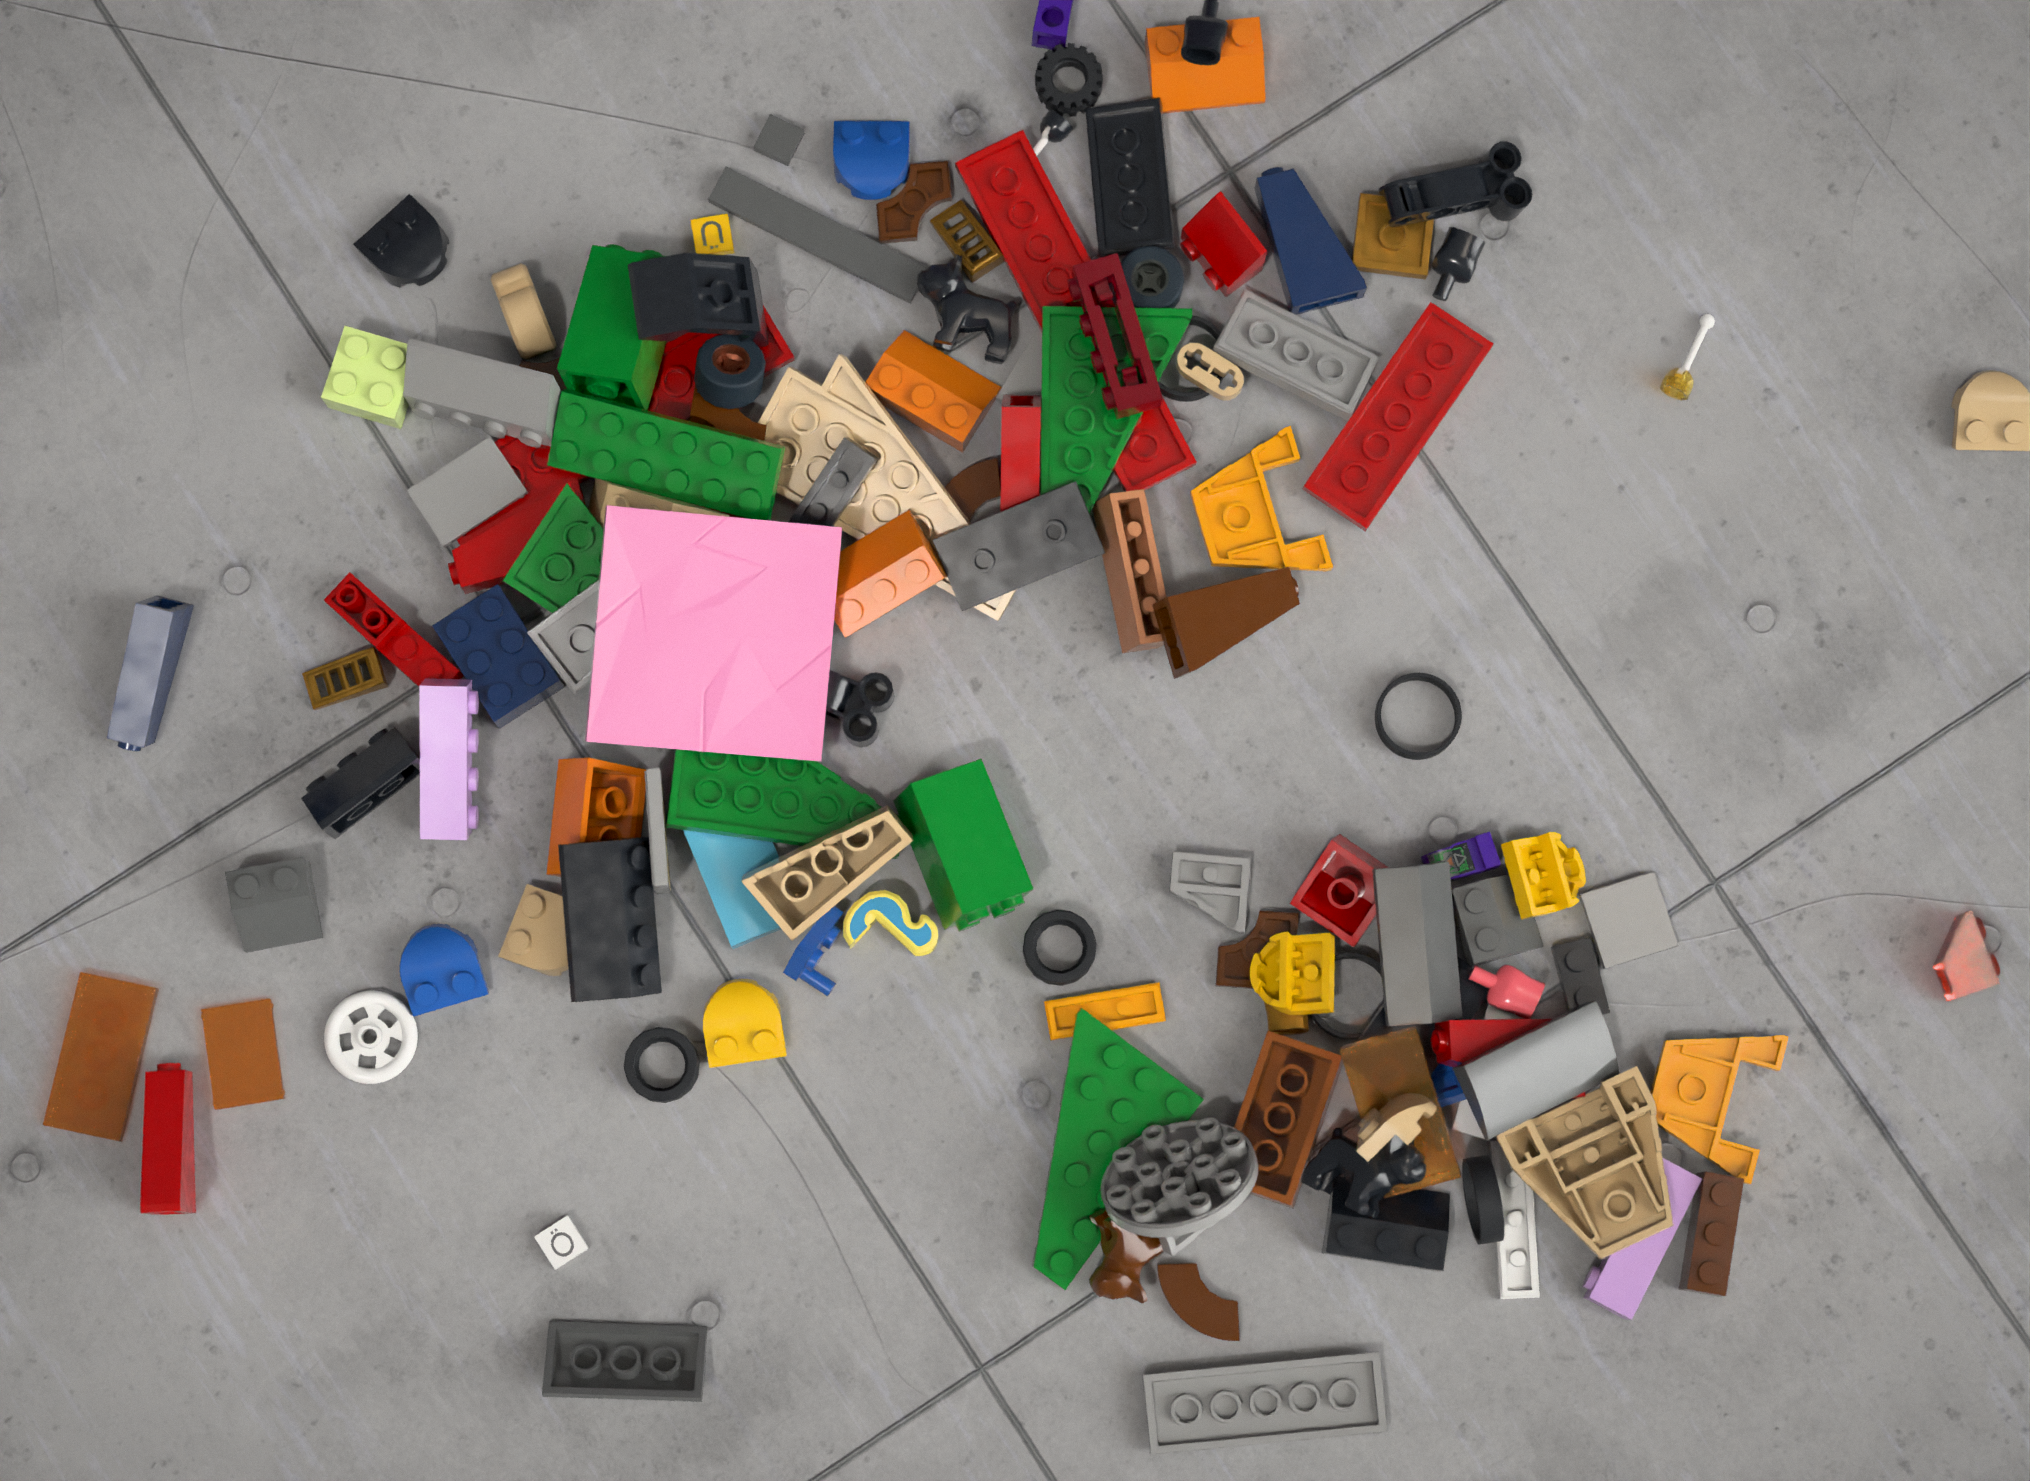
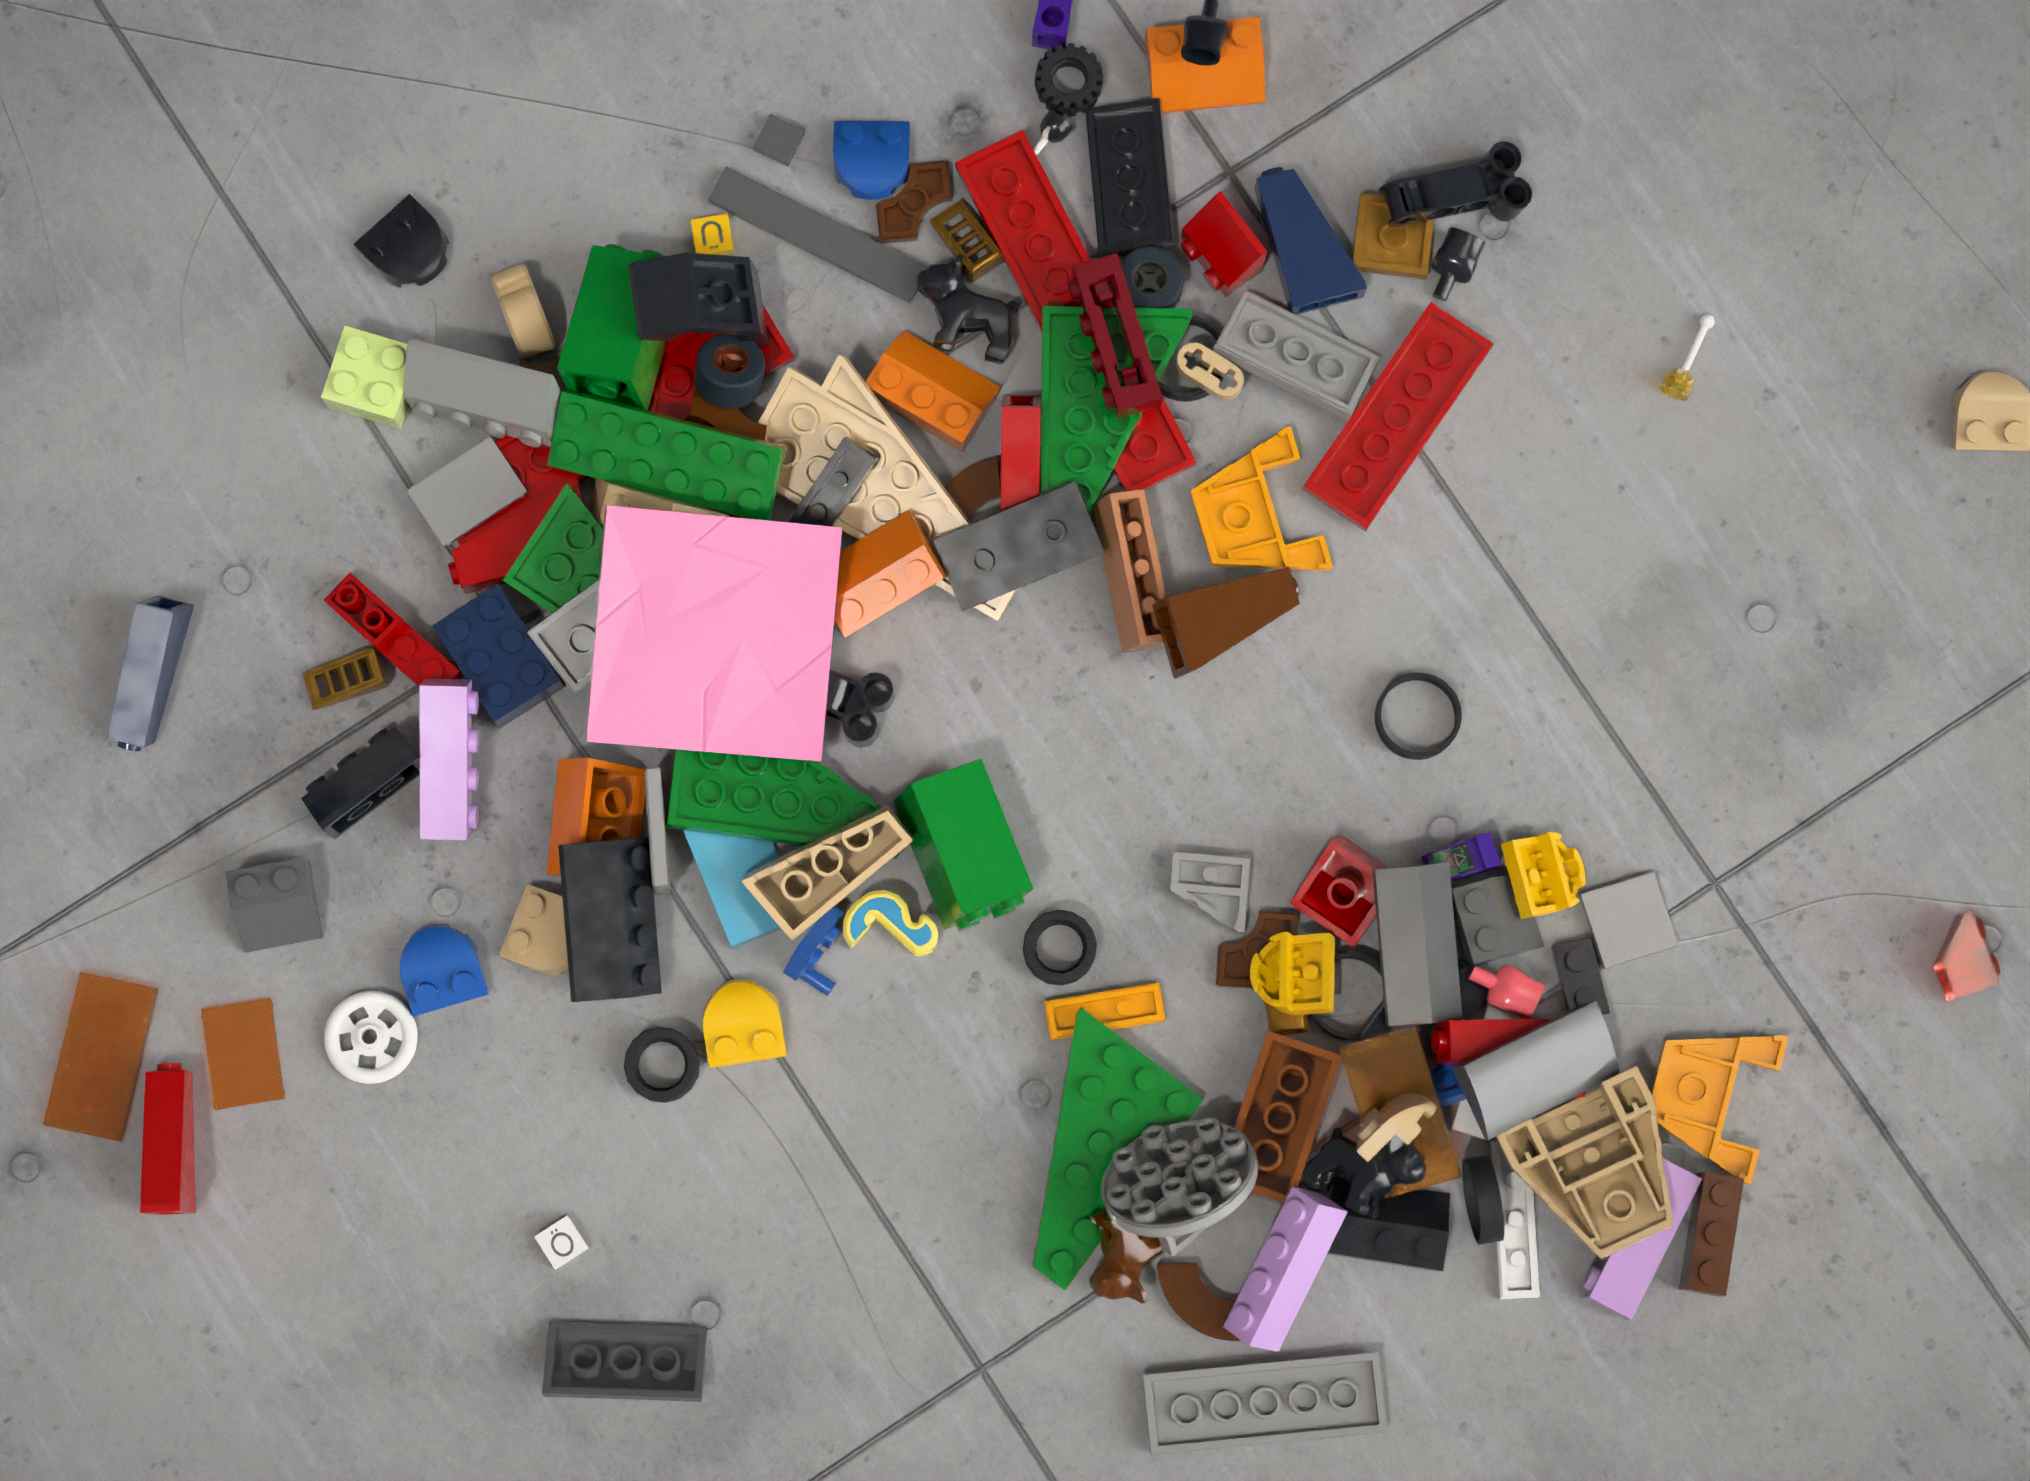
(1285, 1269): none -> lavender brick

